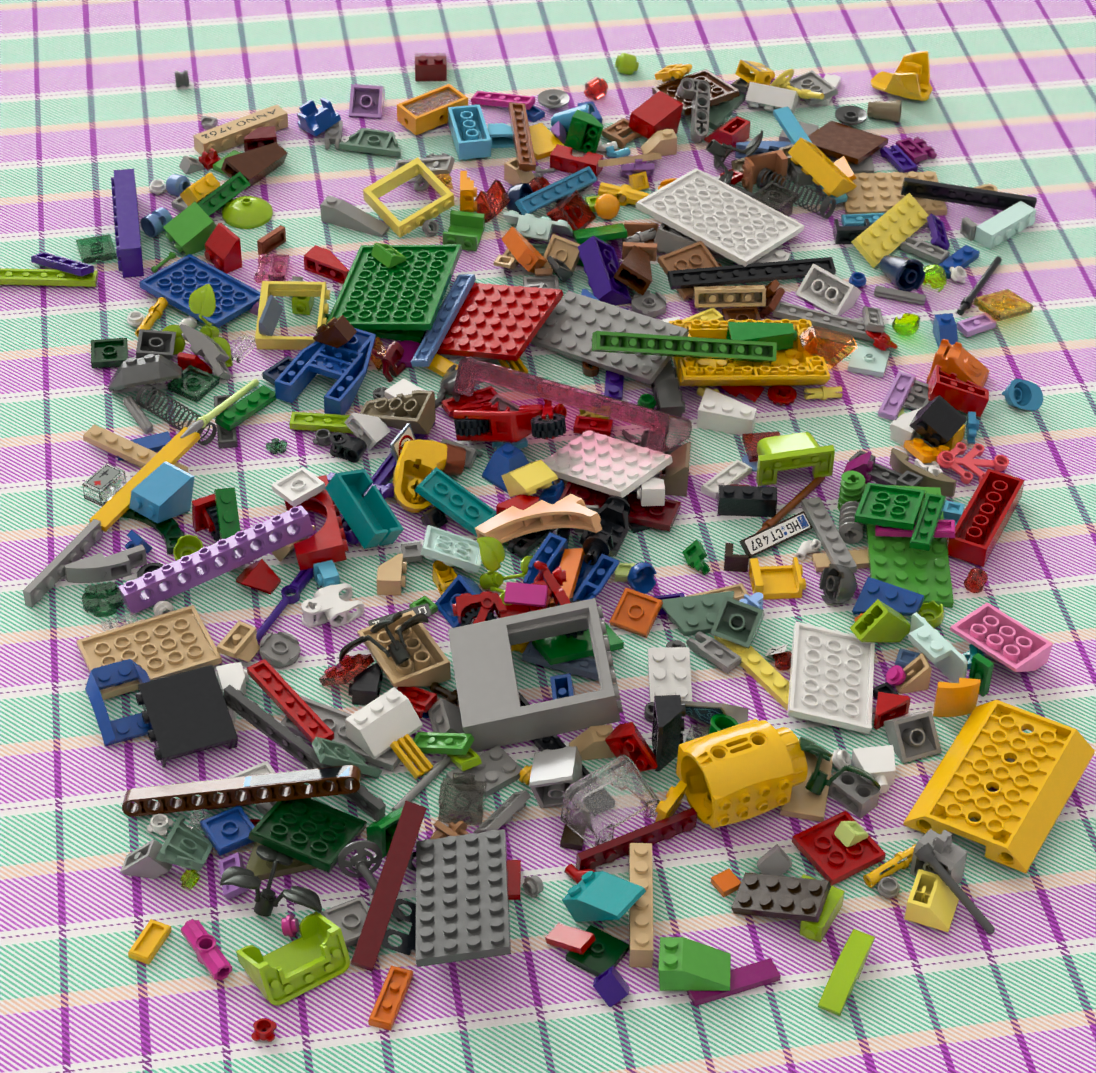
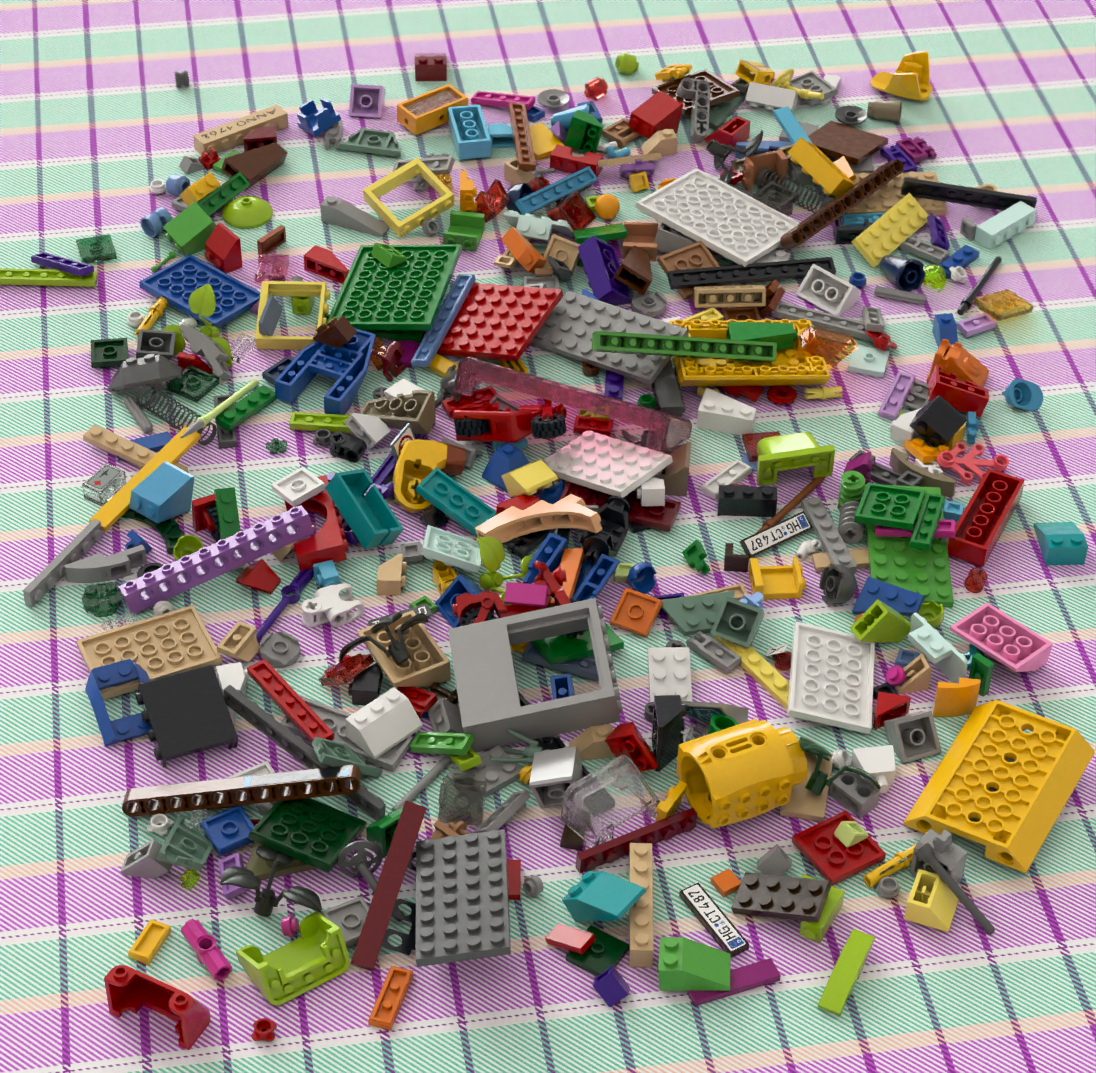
(127, 223): dark purple brick -> none
(133, 989): none -> red windscreen
(208, 122): light grey tile -> none
(414, 755): yellow tile -> none
(528, 753): none -> sand green plant
(576, 874): red arm -> none
(624, 194): yellow piece -> none
(641, 237): light grey pin -> none
(714, 920): none -> tile
(841, 204): none -> reddish brown beam
(907, 325): clear neon green hair -> none
(1061, 543): none -> teal slope

